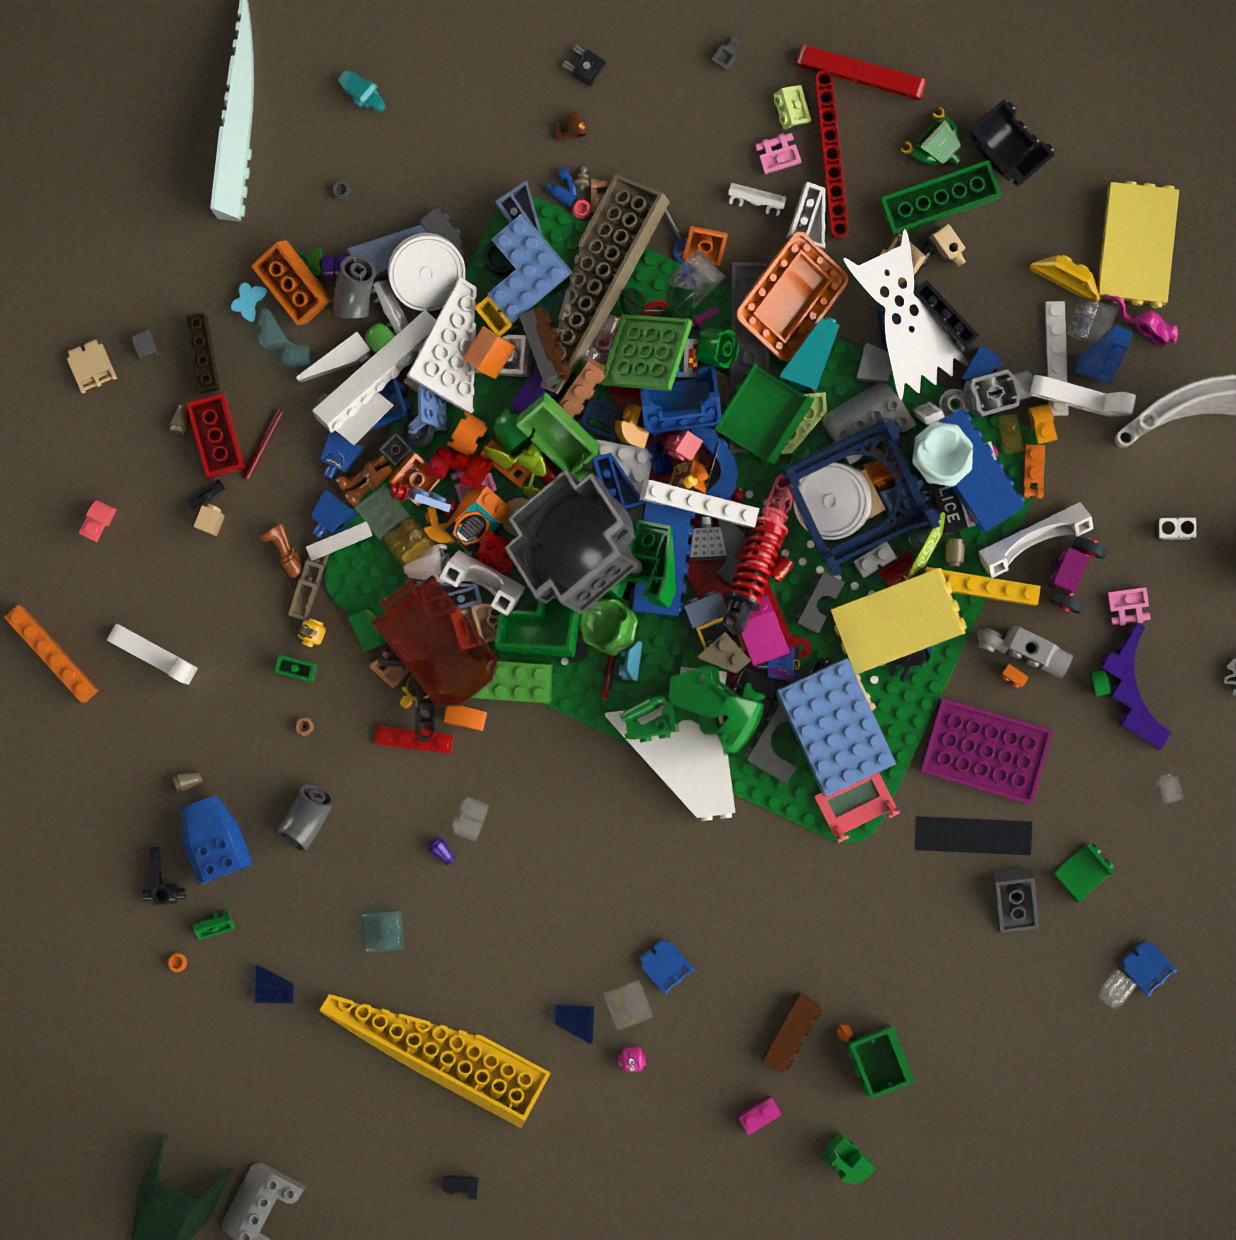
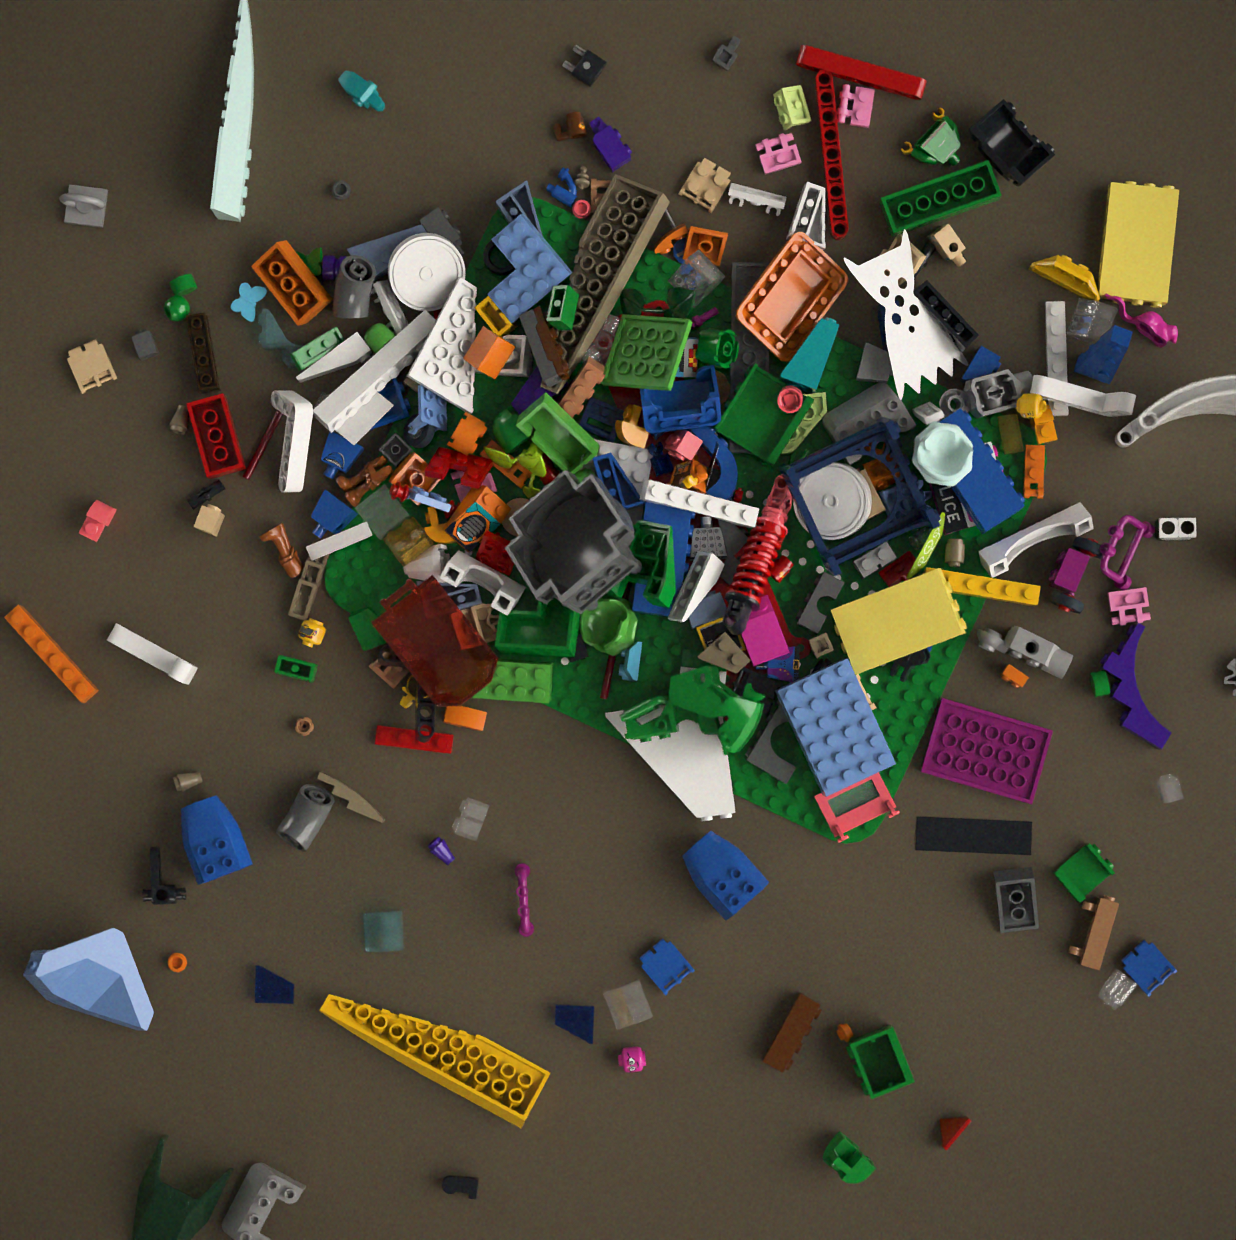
(85, 205): none -> light grey tile
(94, 979): none -> medium blue panel
(176, 308): none -> green piece
(183, 285): none -> green piece
(213, 927): green plate -> none
(296, 438): none -> white beam
(317, 348): none -> tile
(356, 801): none -> dark tan slope
(526, 927): none -> magenta bar
(562, 307): none -> green brick
(609, 145): none -> dark purple hinge
(664, 244): none -> orange slope
(698, 582): none -> white slope
(706, 184): none -> tan plate
(723, 874): none -> blue animal
(759, 1115): dark pink brick -> none
(790, 399): none -> coral wheel
(821, 645): none -> dark tan brick
(862, 106): none -> bright pink plate
(951, 1129): none -> red slope
(1031, 405): none -> yellow head
(1098, 933): none -> medium nougat brick
(1108, 549): none -> magenta bar

